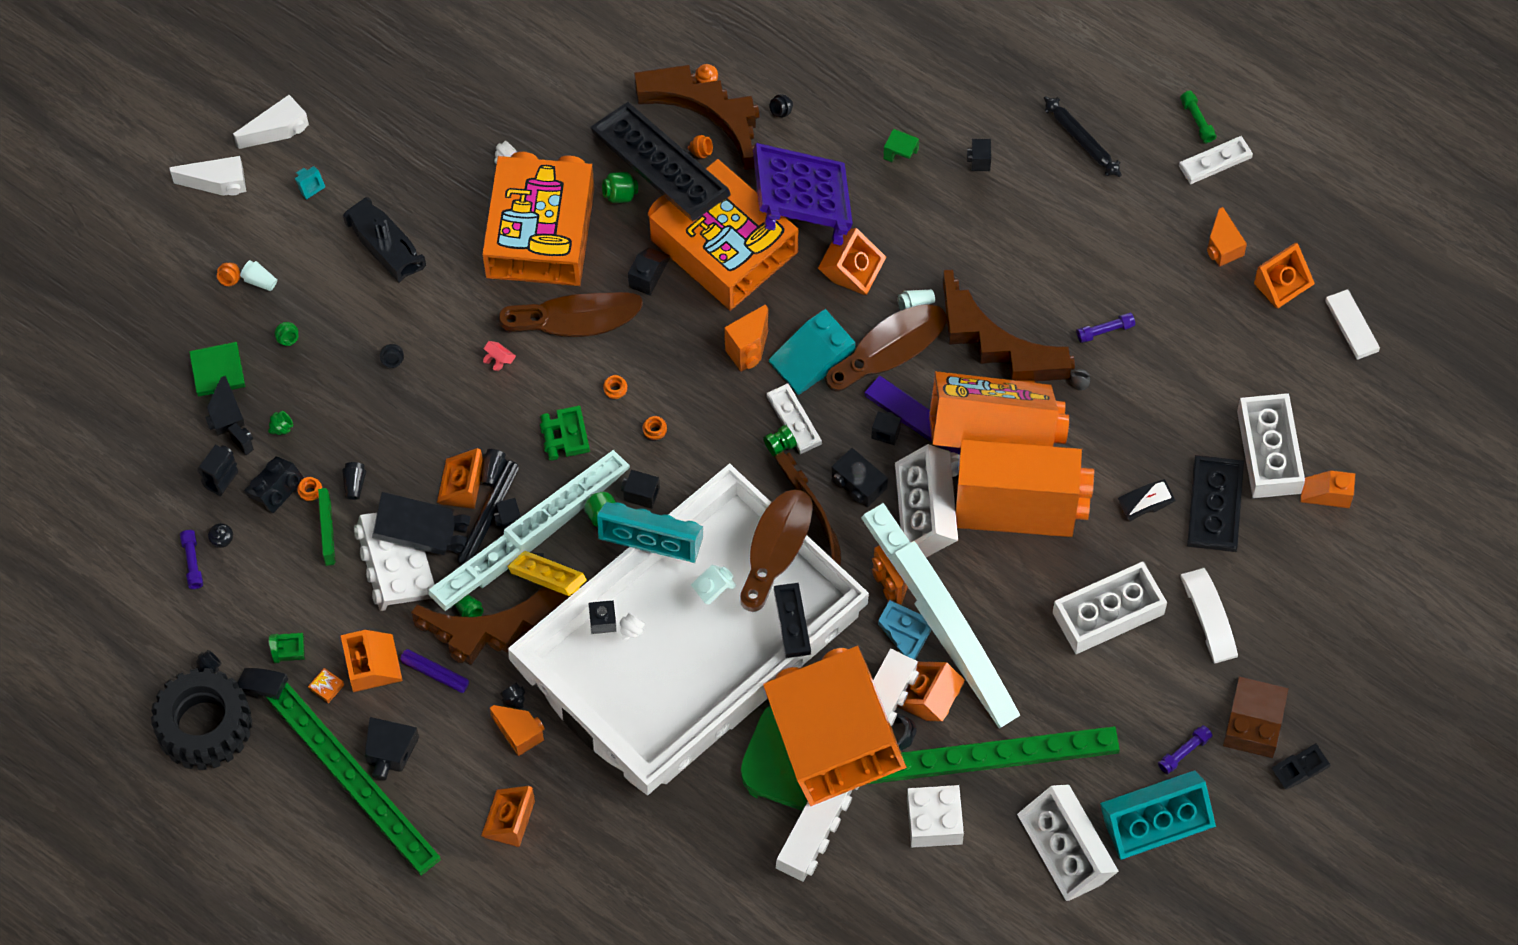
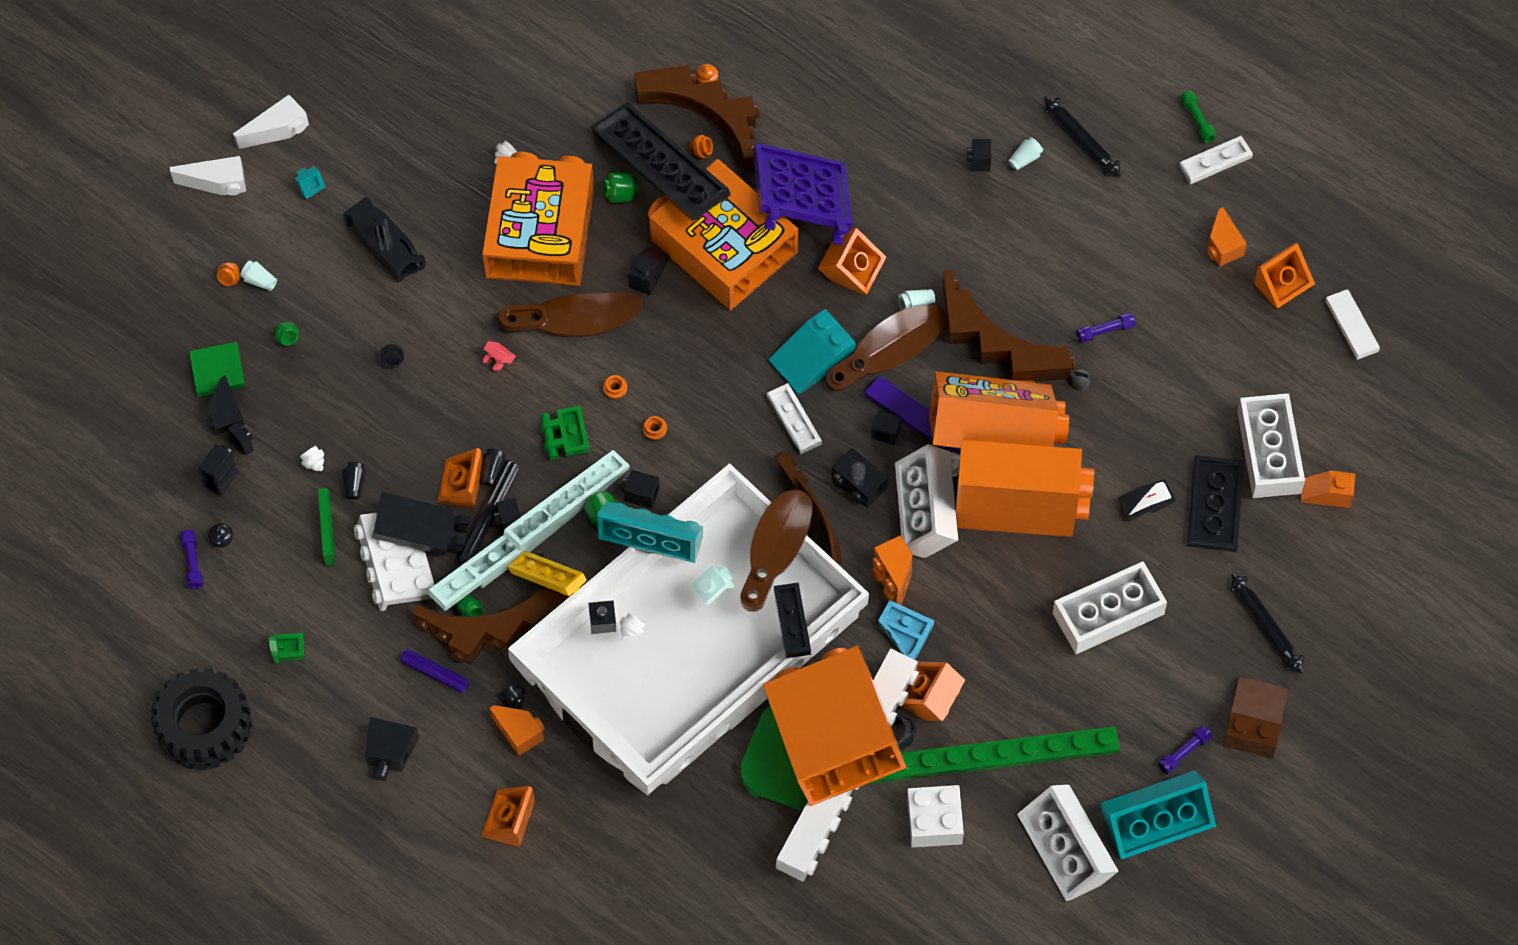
(208, 660): black plate -> none
(262, 682): black slope -> none
(274, 483): black bracket -> none
(280, 423): green plate -> none
(309, 482): orange plate -> none
(313, 459): none -> white plate
(326, 685): tile -> none
(355, 780): green plate -> none
(371, 659): orange slope -> none
(747, 338): orange slope -> none
(780, 440): green wheel -> none
(781, 105): black plate -> none
(900, 144): green panel -> none
(942, 615): light aqua slope -> none
(1025, 154): none -> light aqua cone
(1211, 615): white slope -> none
(1267, 623): none -> black wheel
(1301, 767): black slope -> none

